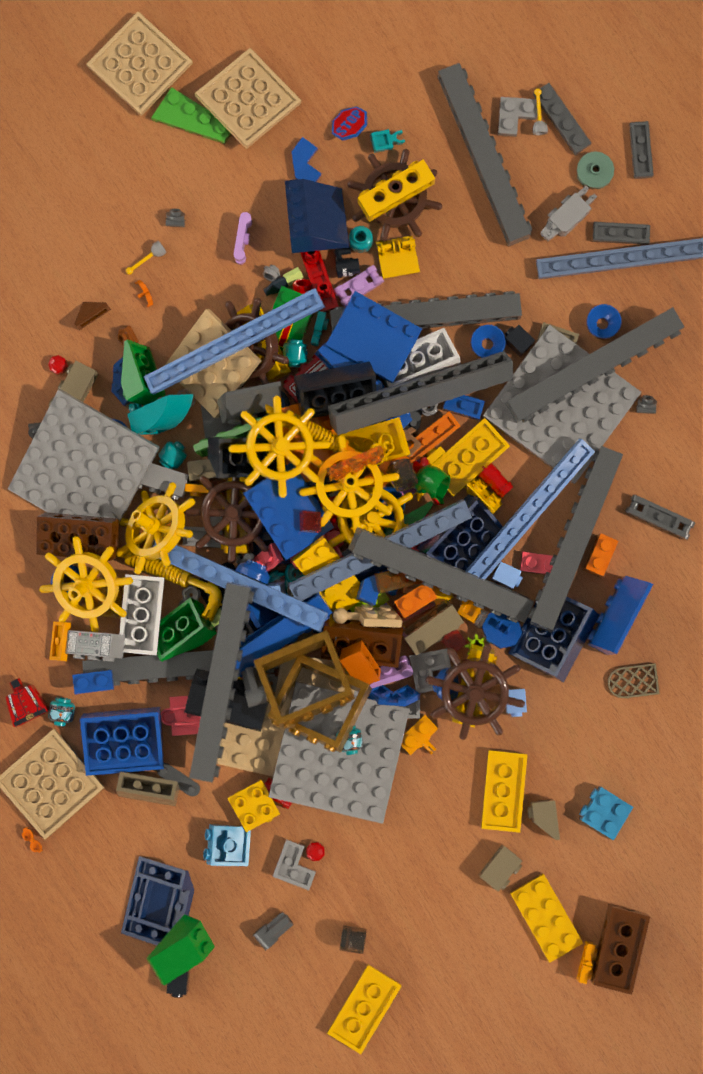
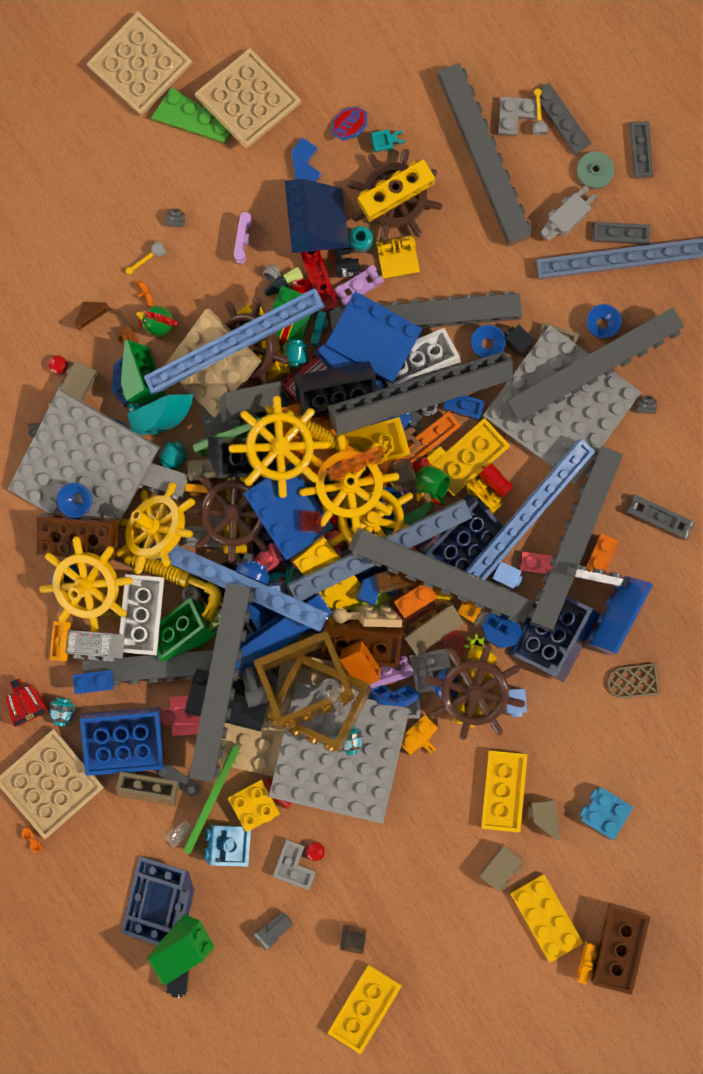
(67, 504): none -> blue piece
(156, 321): none -> green piece
(177, 834): none -> clear cone
(212, 798): none -> bright green tile
(333, 694): none -> clear plate
(597, 575): none -> plate

